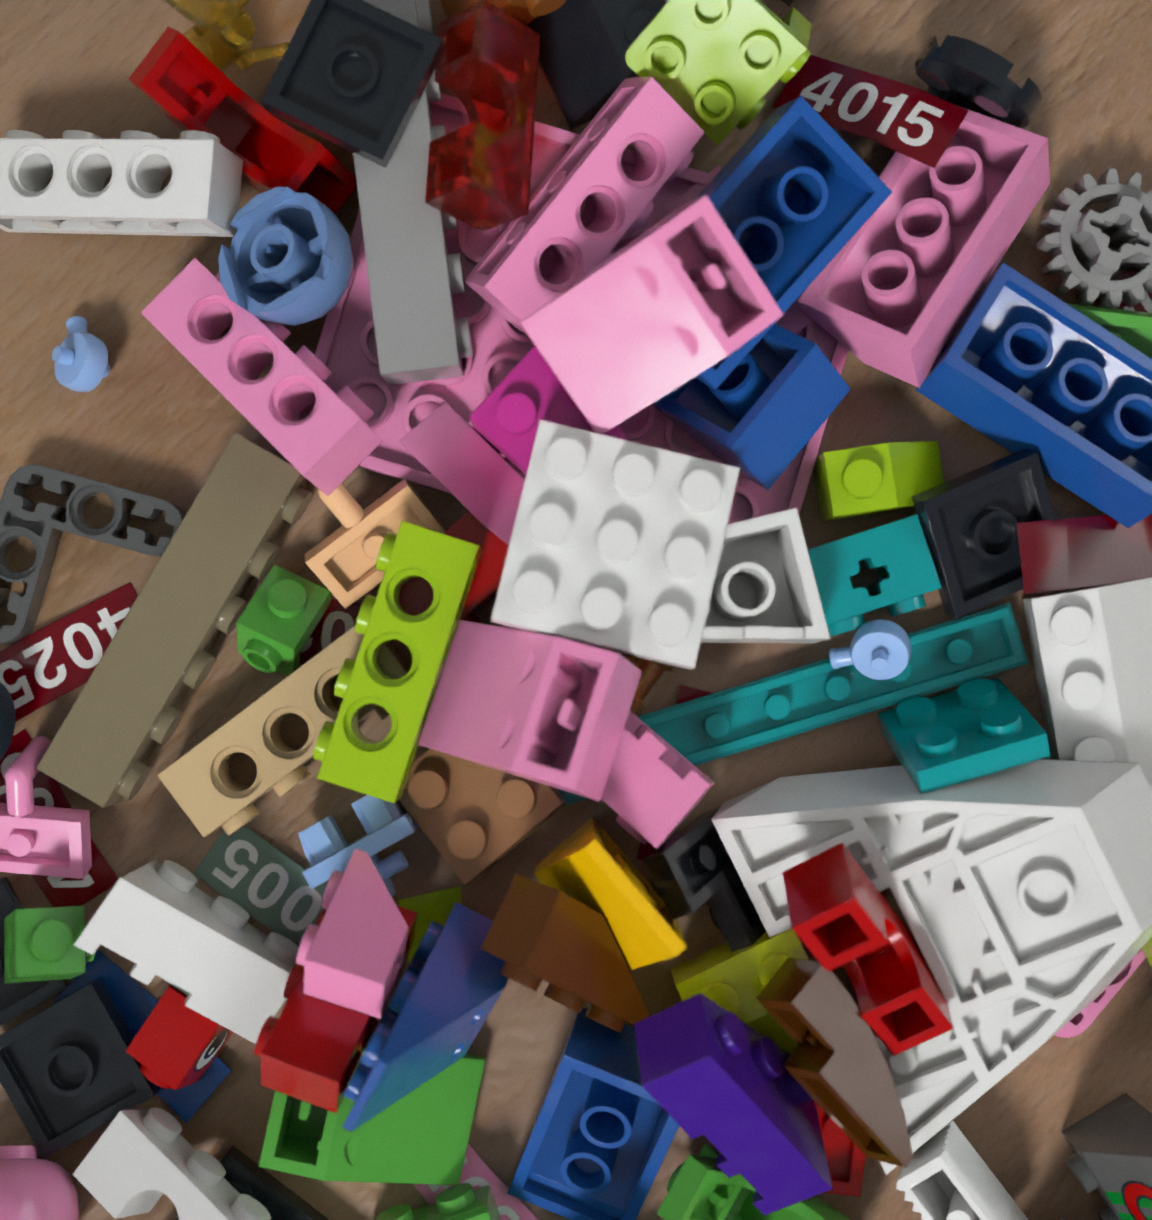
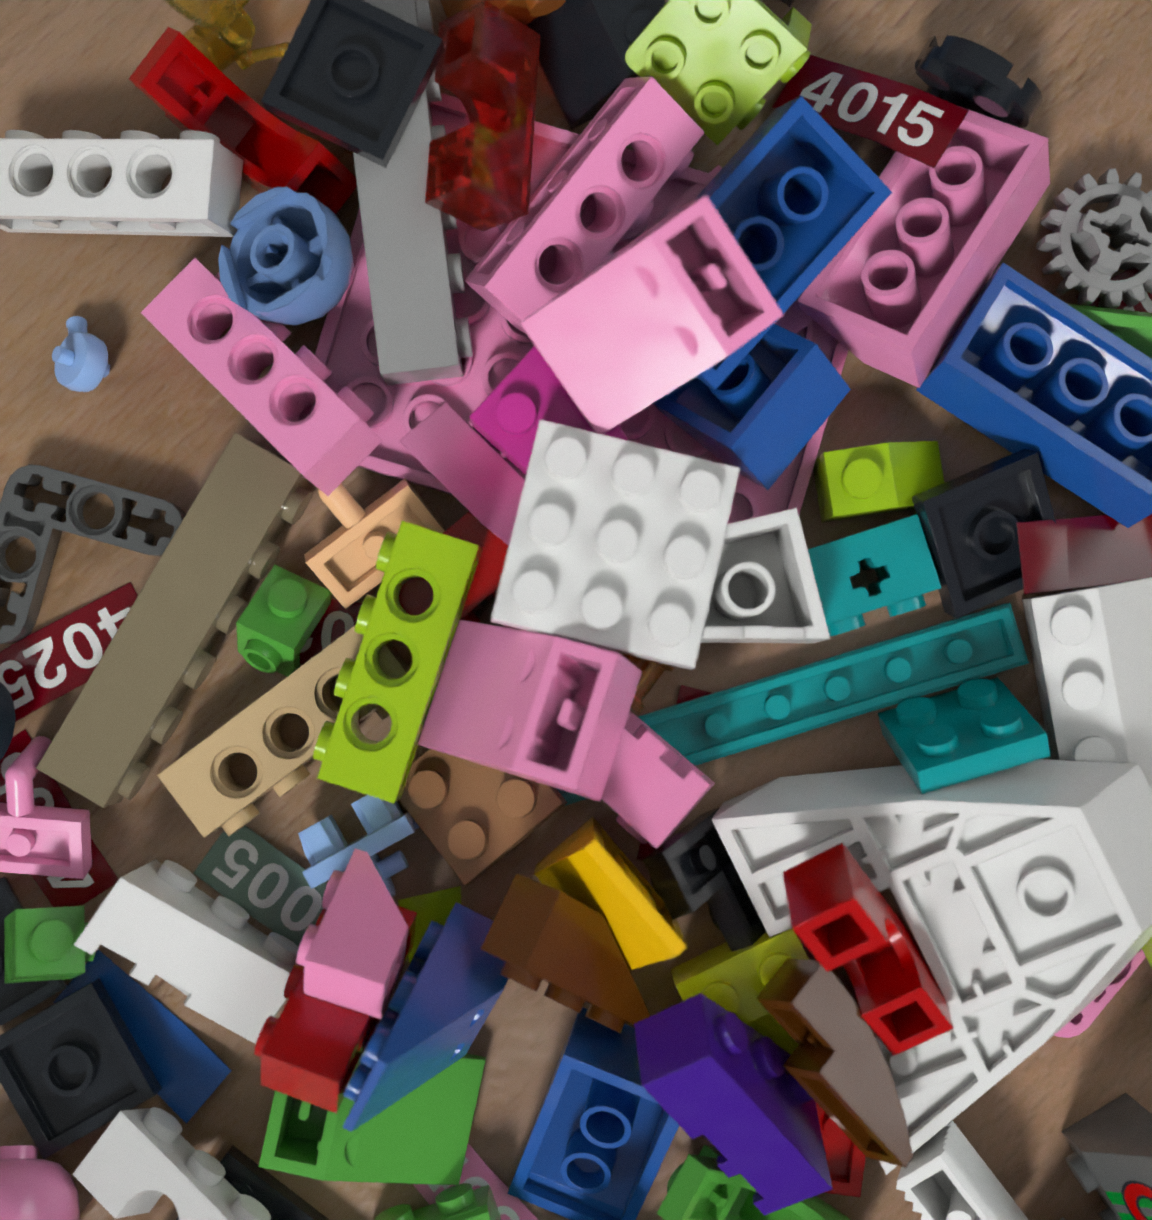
(176, 1043): red brick -> none
(876, 650): light blue piece -> none

